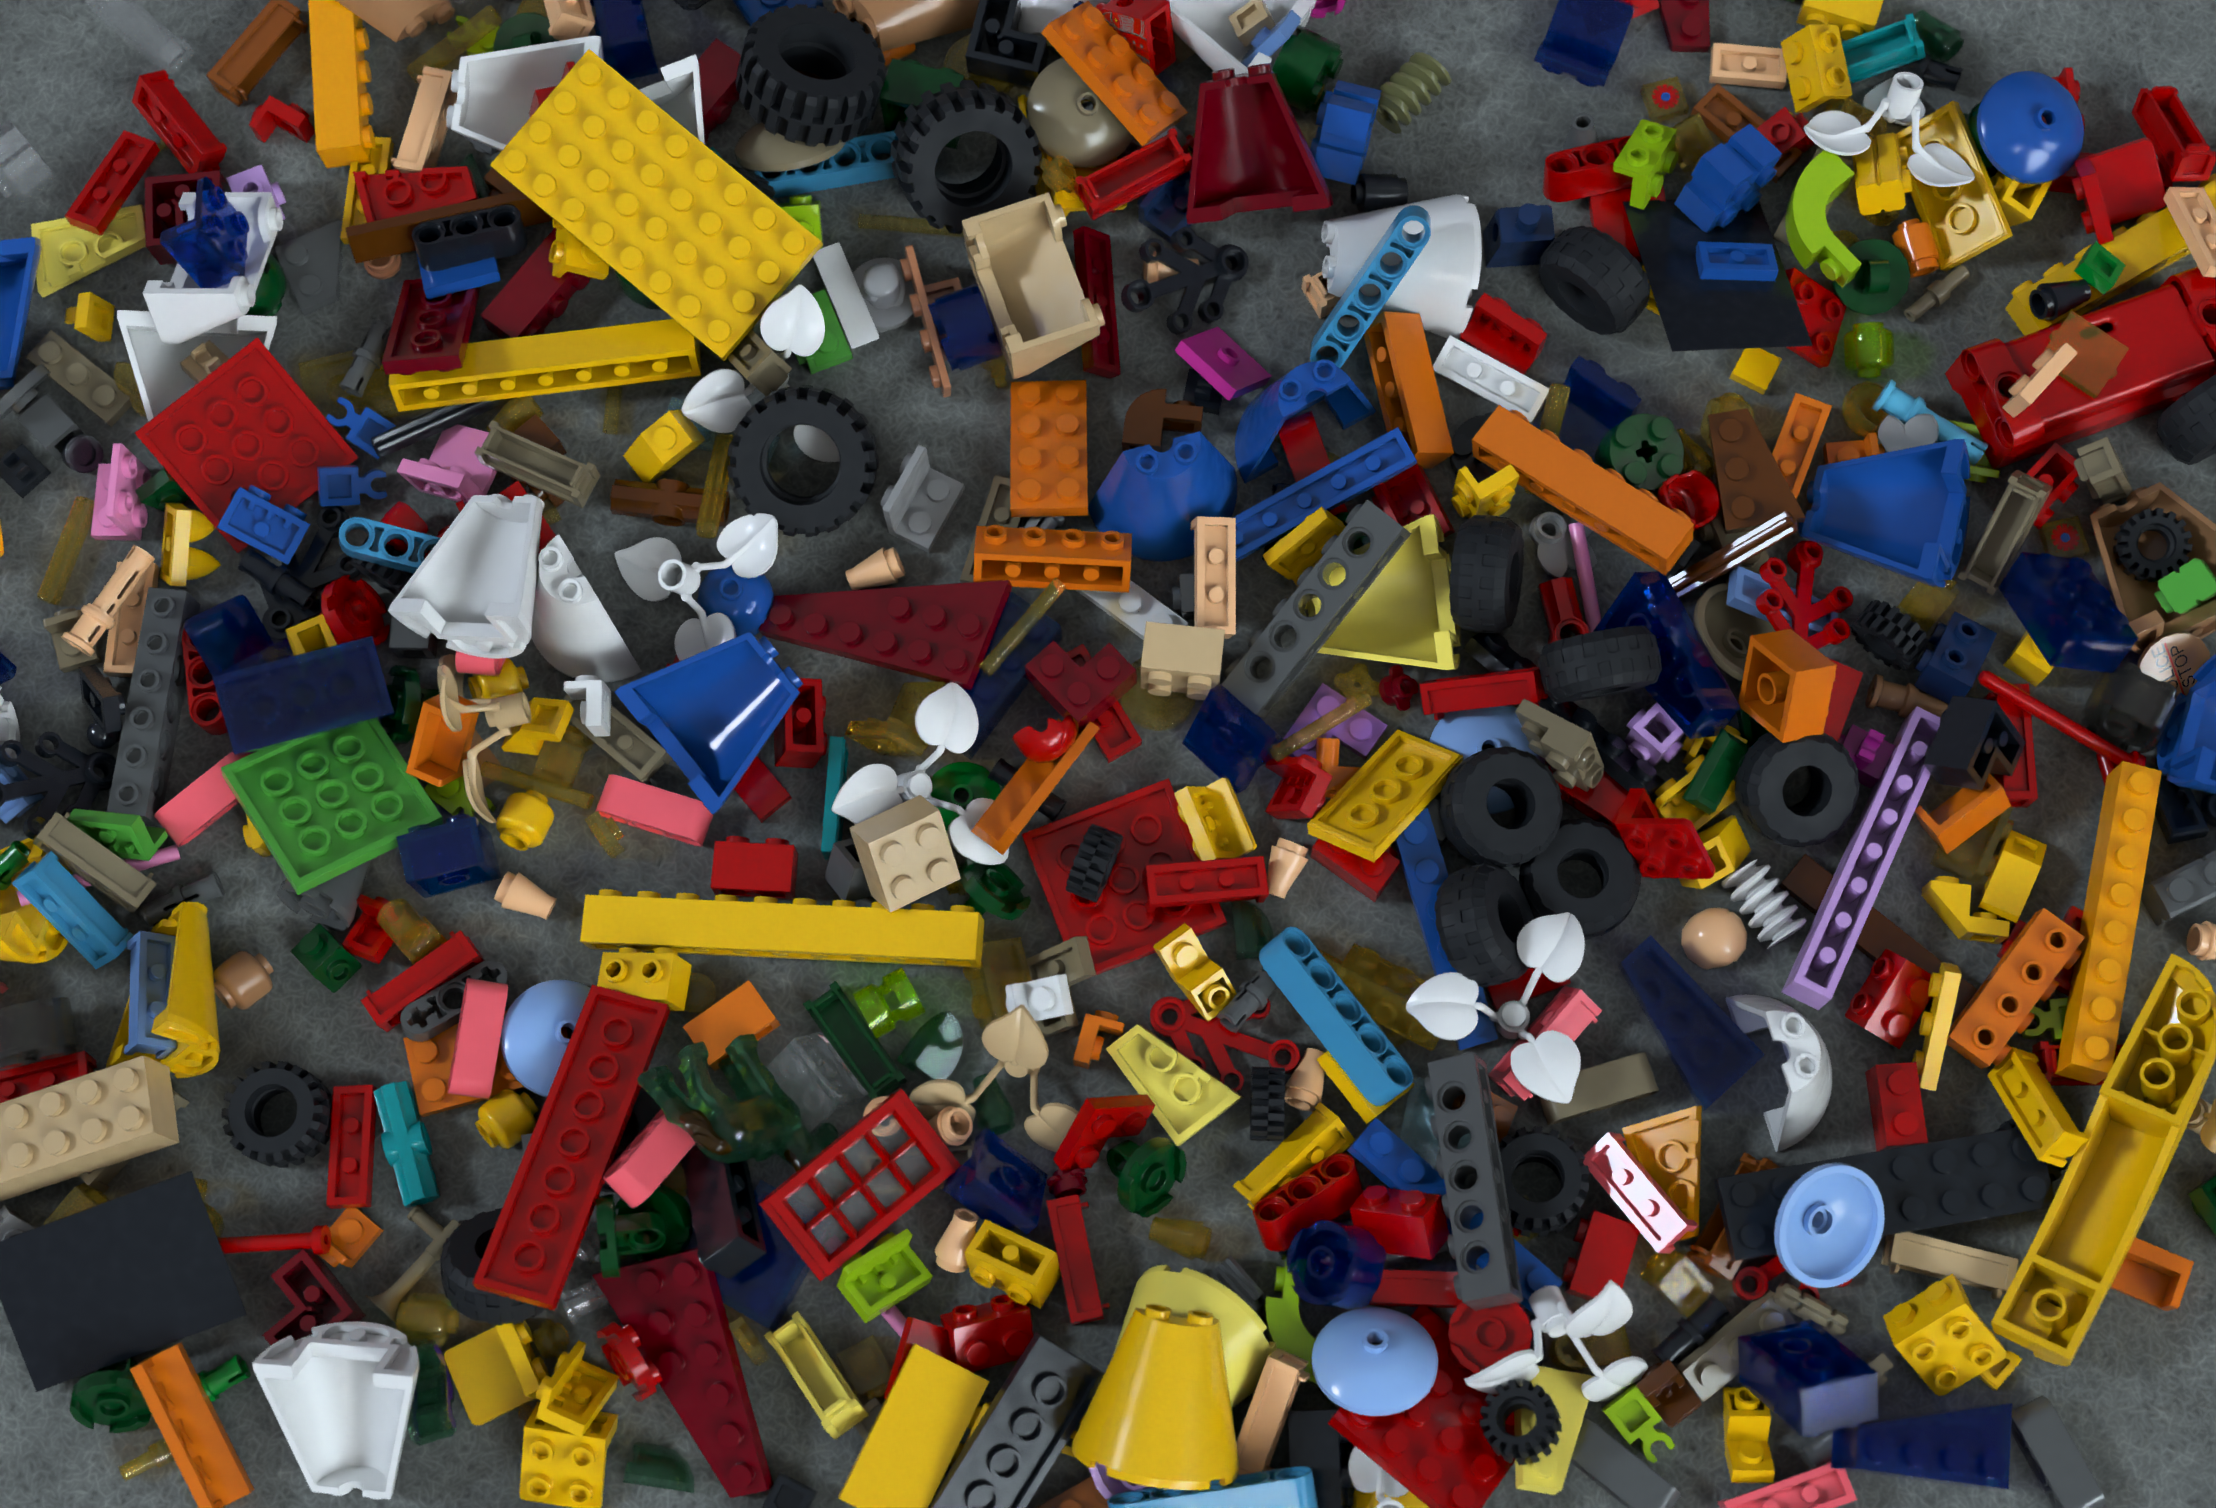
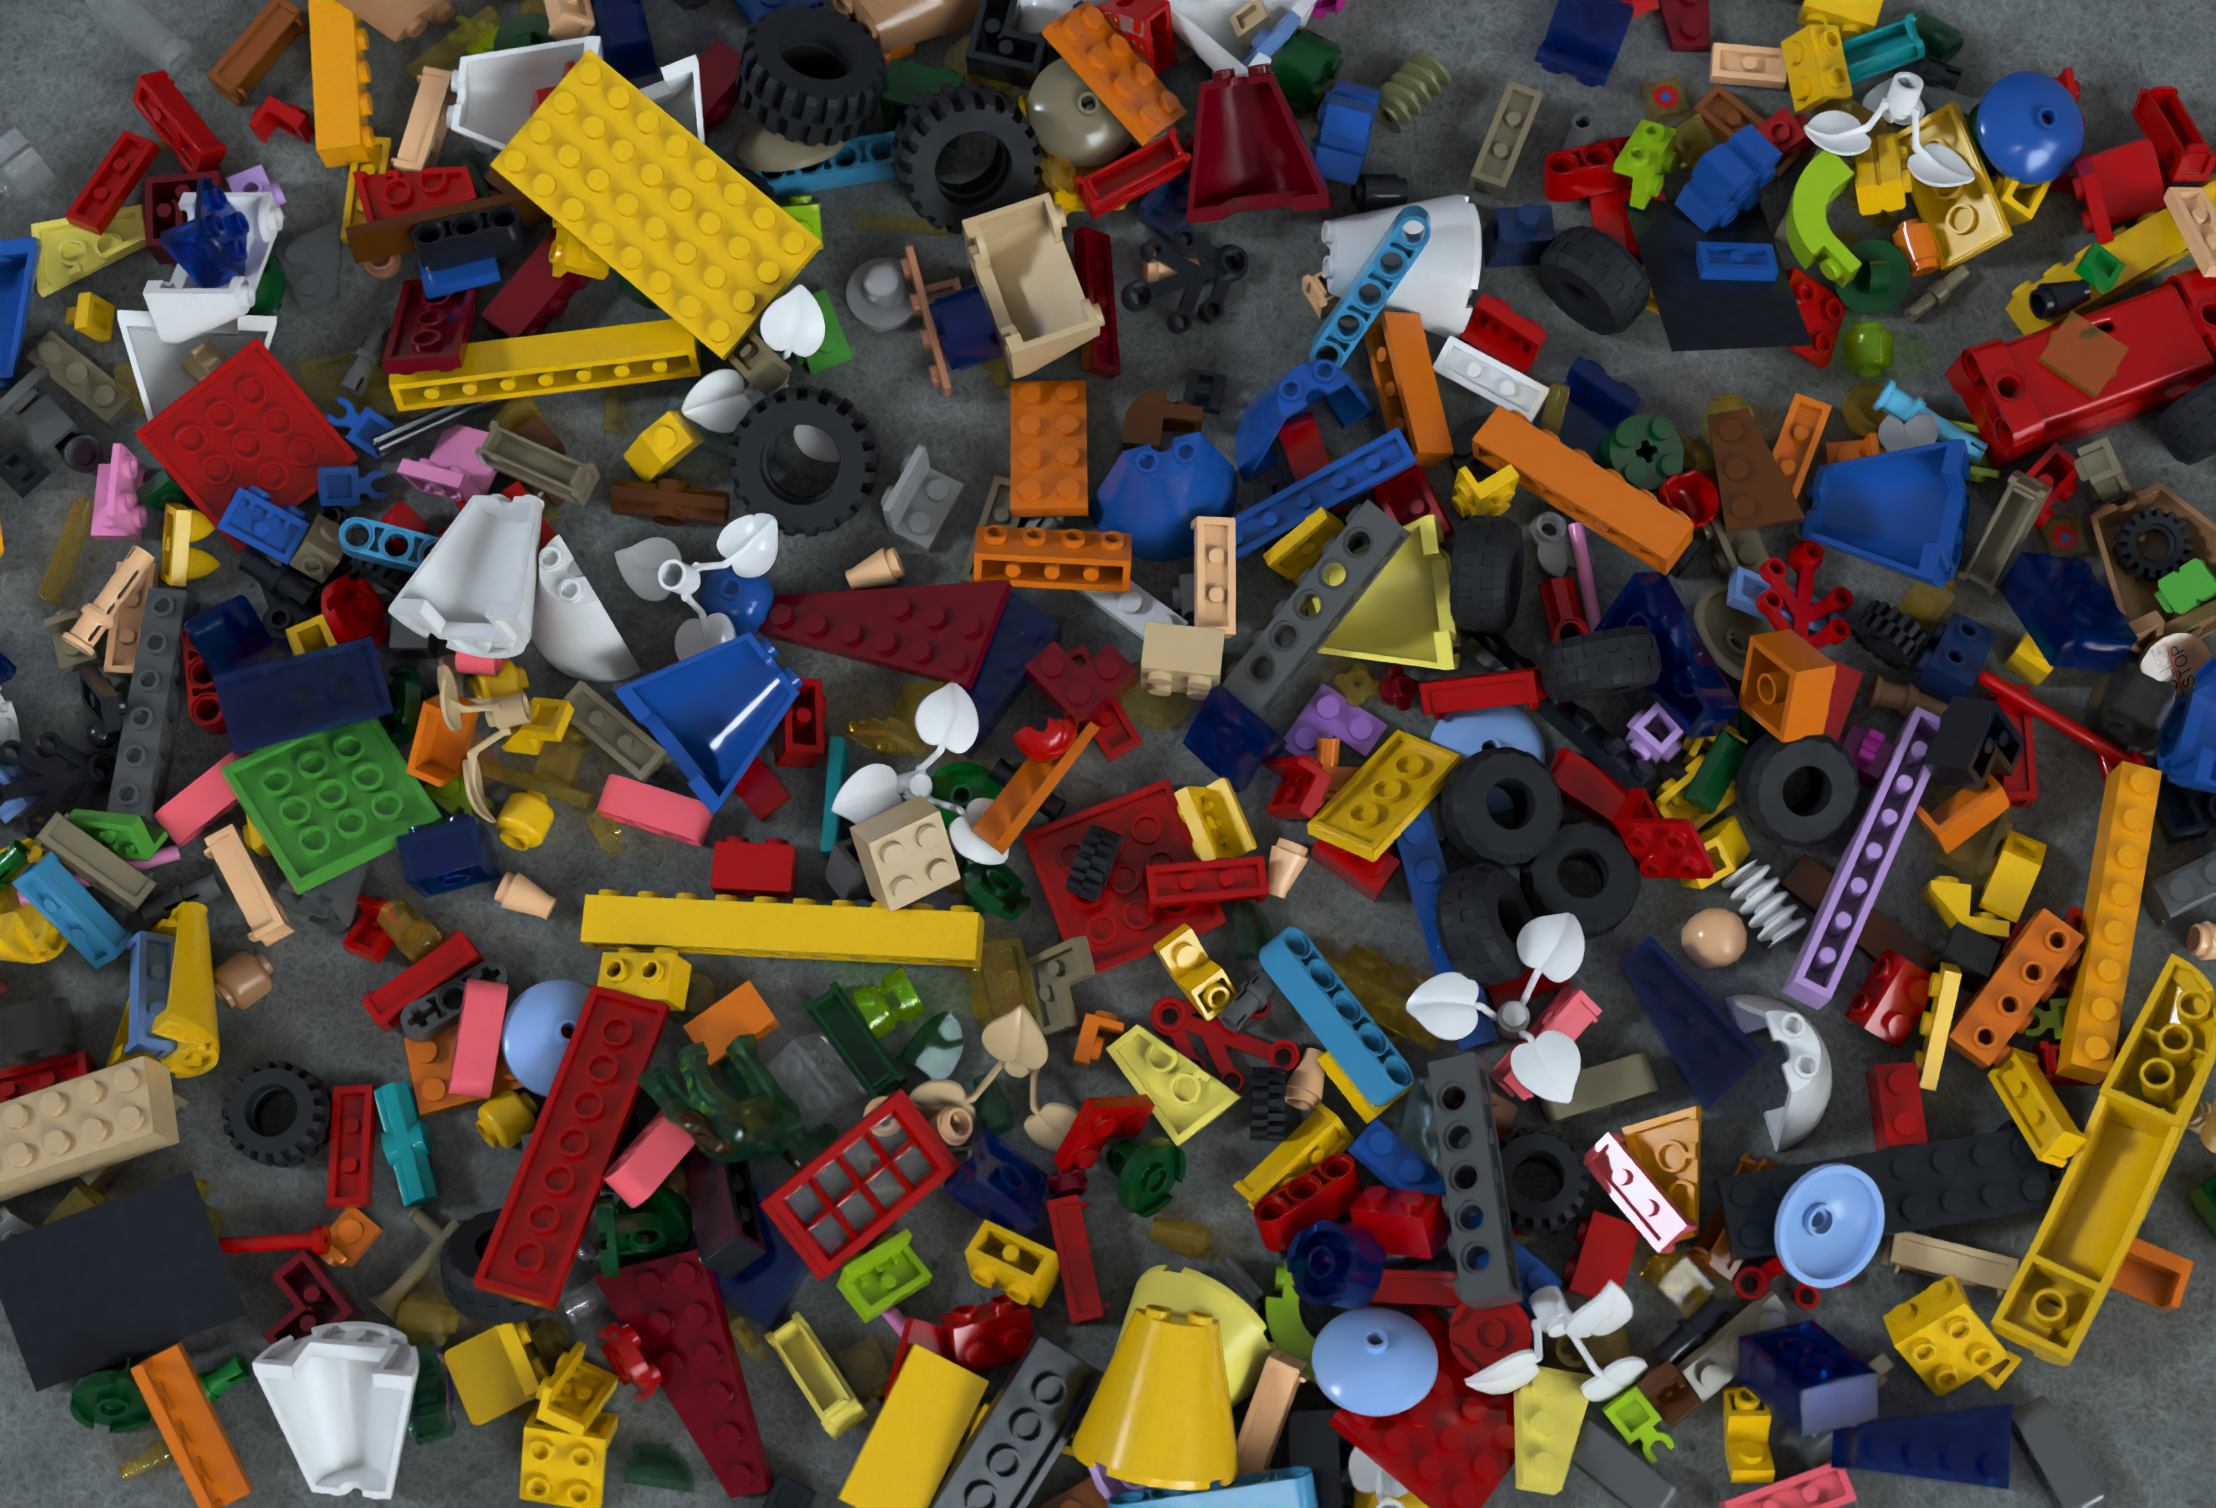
(248, 885): none -> light nougat container
(319, 550): none -> dark tan bracket
(326, 958): dark green bracket -> none
(596, 709): white bracket -> none
(715, 488): clear yellow axle -> none
(845, 295): white sticker -> none
(955, 1240): light nougat cone -> none
(1022, 627): clear yellow bar -> none
(1042, 997): white bracket -> none
(1223, 363): dark pink plate -> none
(1320, 726): clear yellow bar -> none
(1505, 139): none -> dark tan container
(1509, 1401): black tyre -> none
(1563, 744): dark tan plate -> none
(1734, 554): reddish brown axle -> none
(1755, 369): yellow tile -> none
(1810, 1308): dark tan axle -> none
(1968, 950): none -> pearl dark grey brick
(2047, 368): light nougat plate -> none

